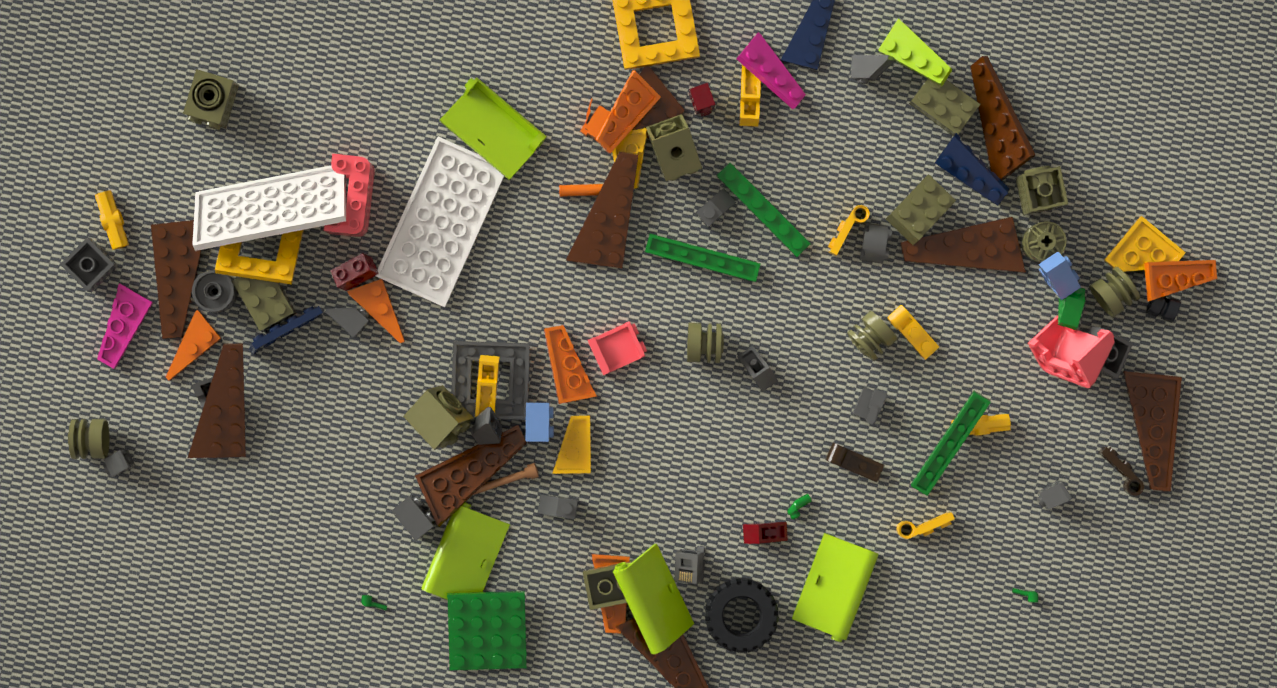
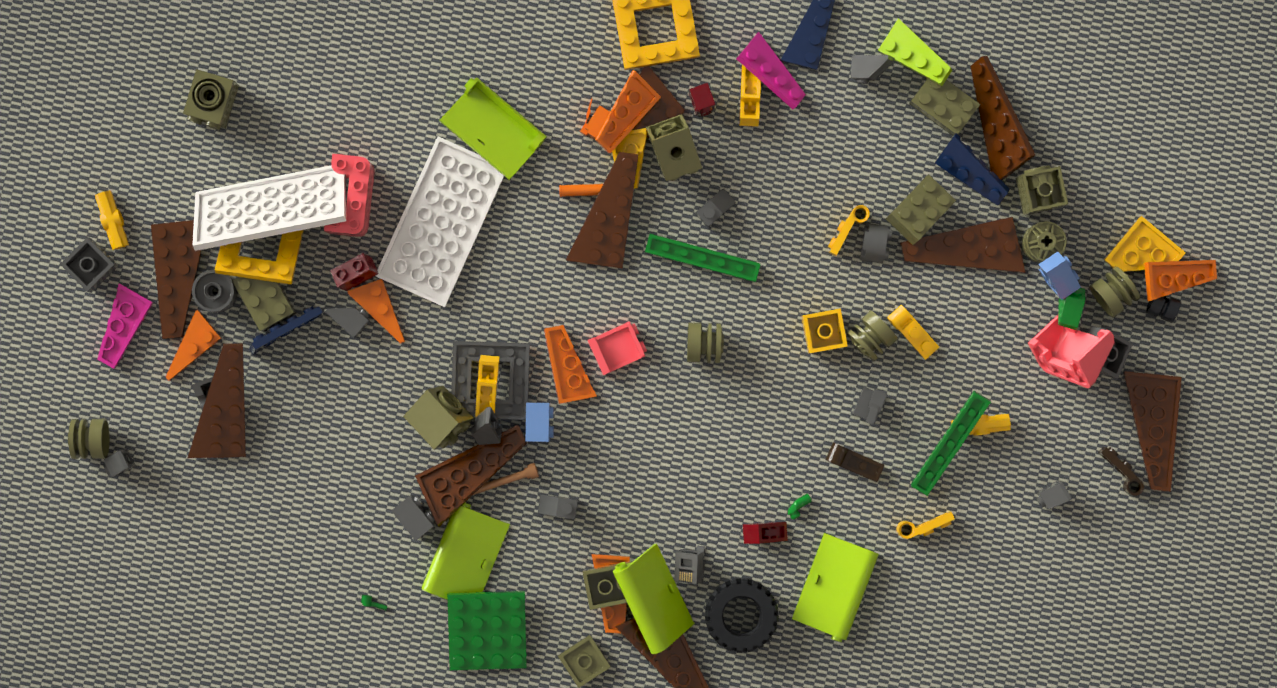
(575, 448): yellow wing -> none
(584, 661): none -> olive plate
(757, 368): dark grey slope -> none
(763, 209): green plate -> none
(824, 331): none -> yellow brick
(1032, 595): green hand -> none

